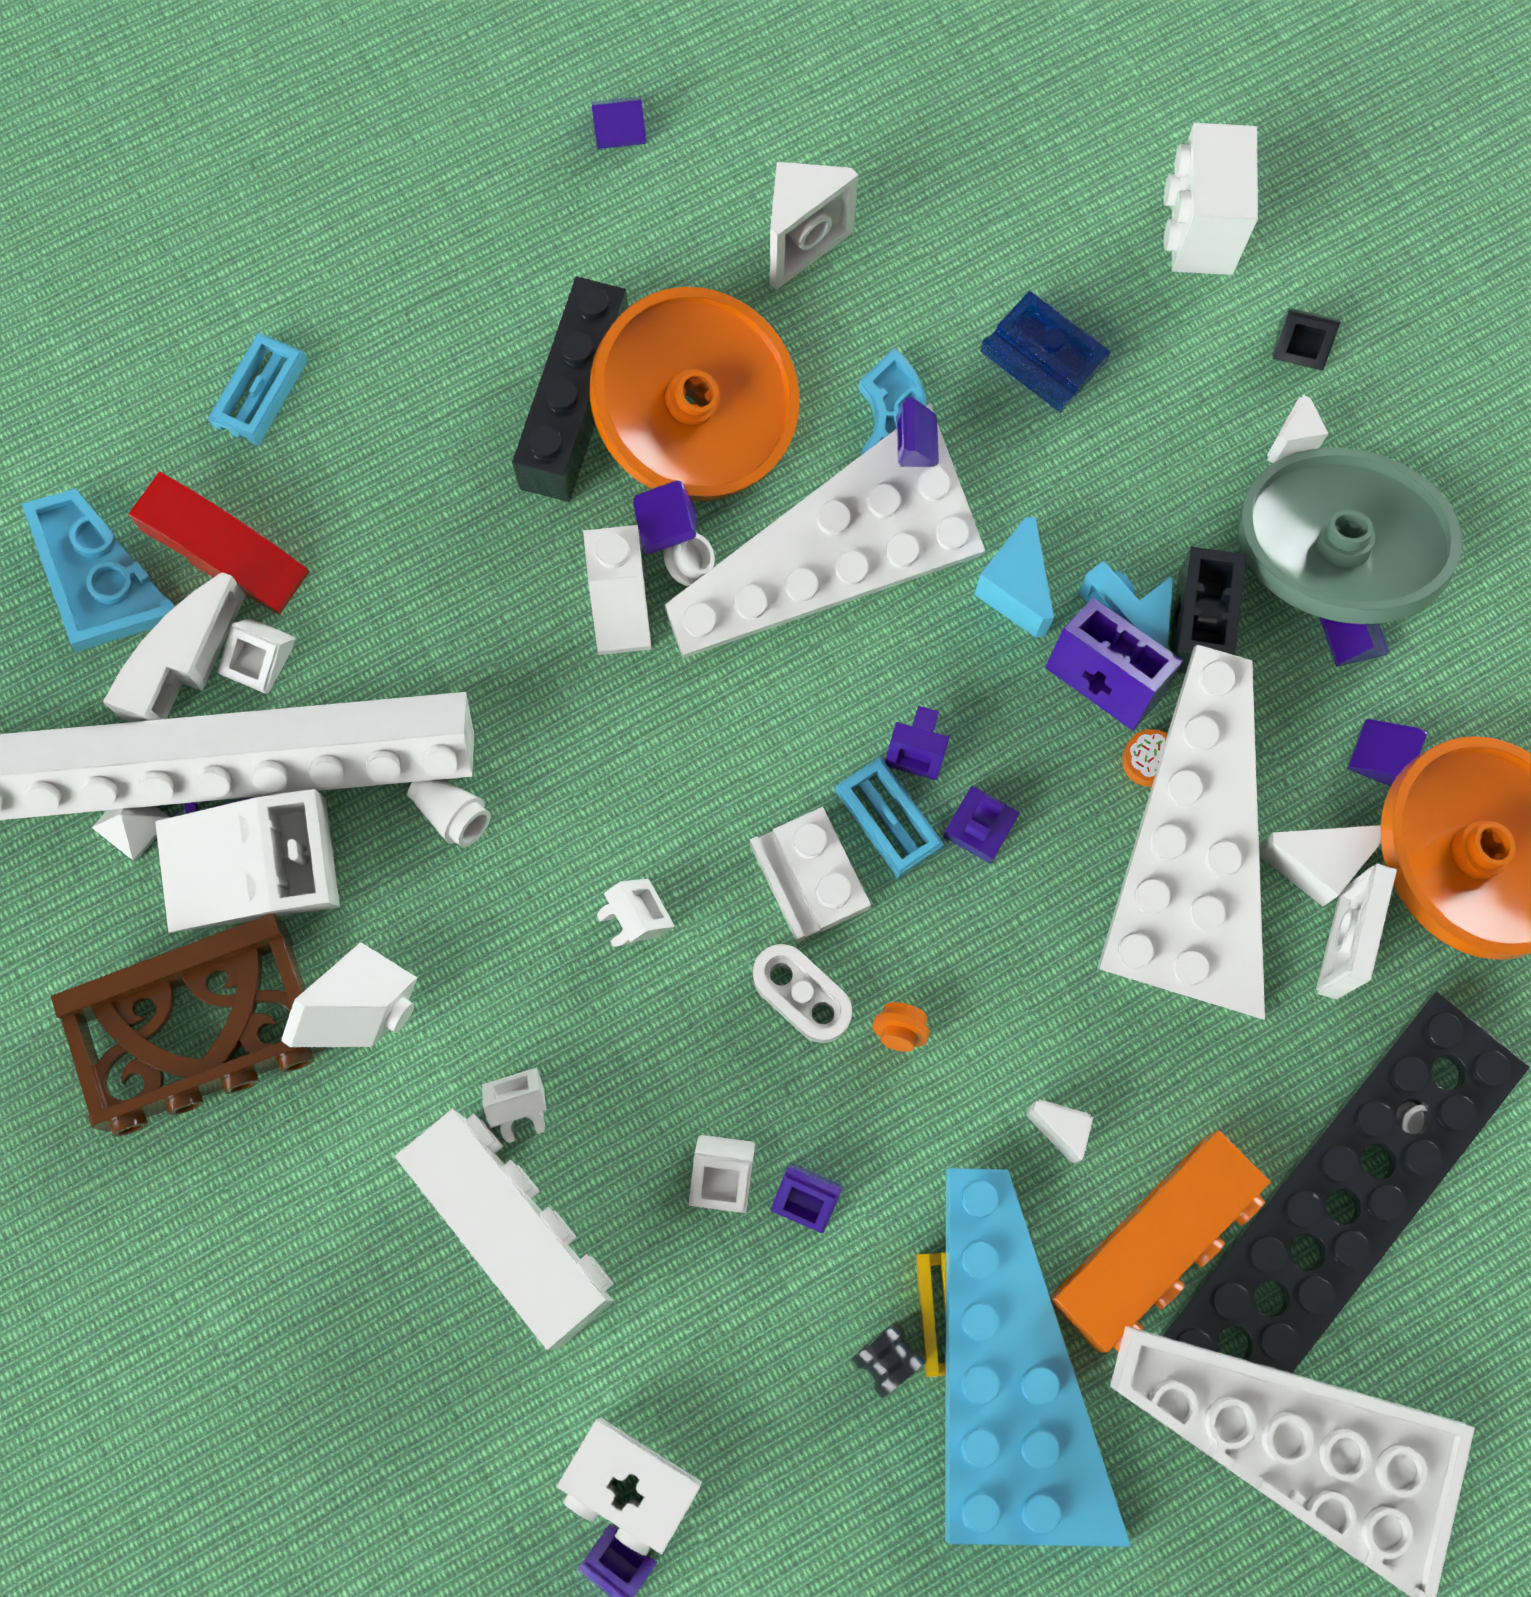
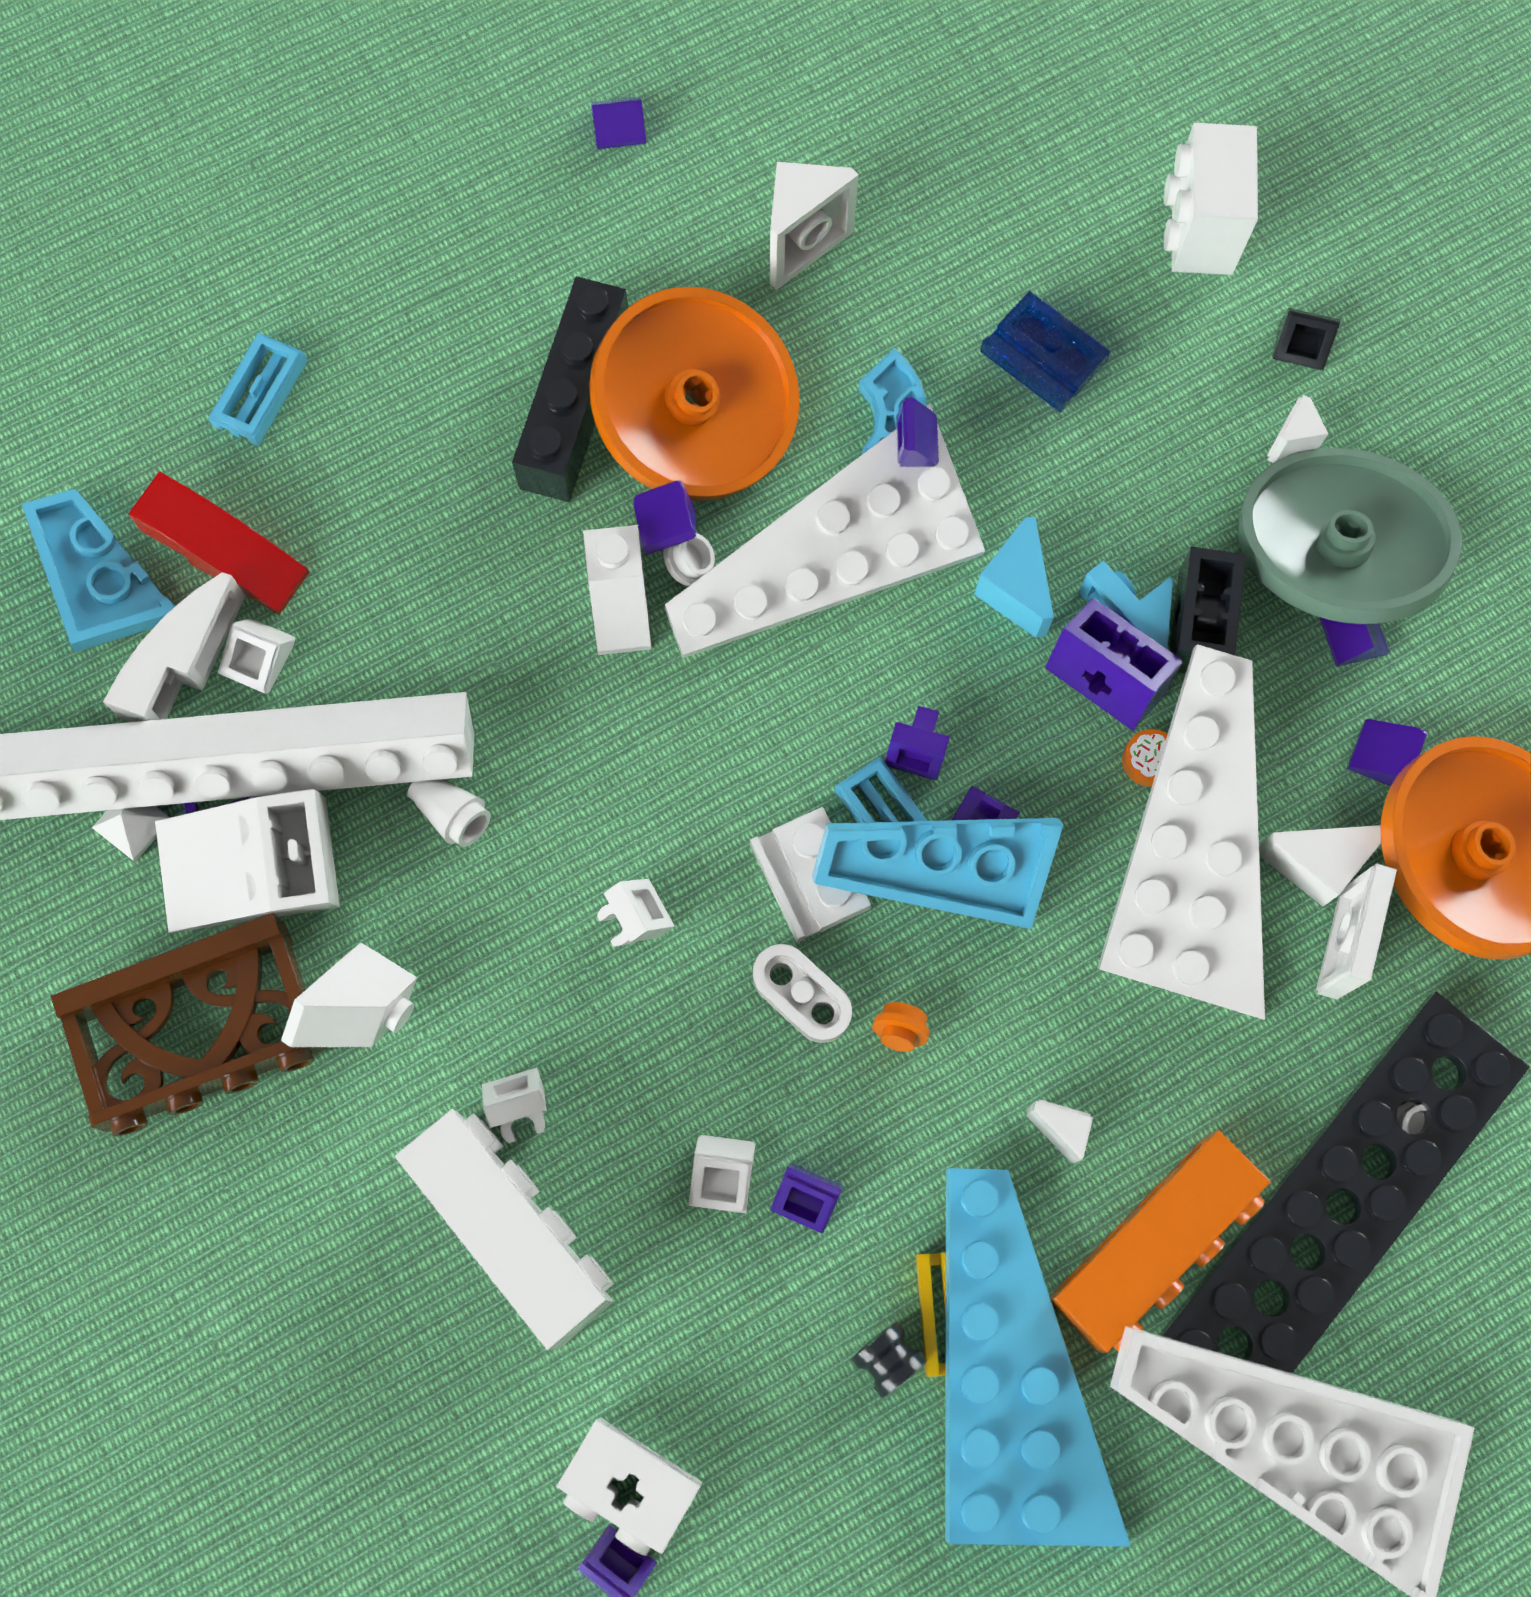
(952, 865): none -> medium azure wing

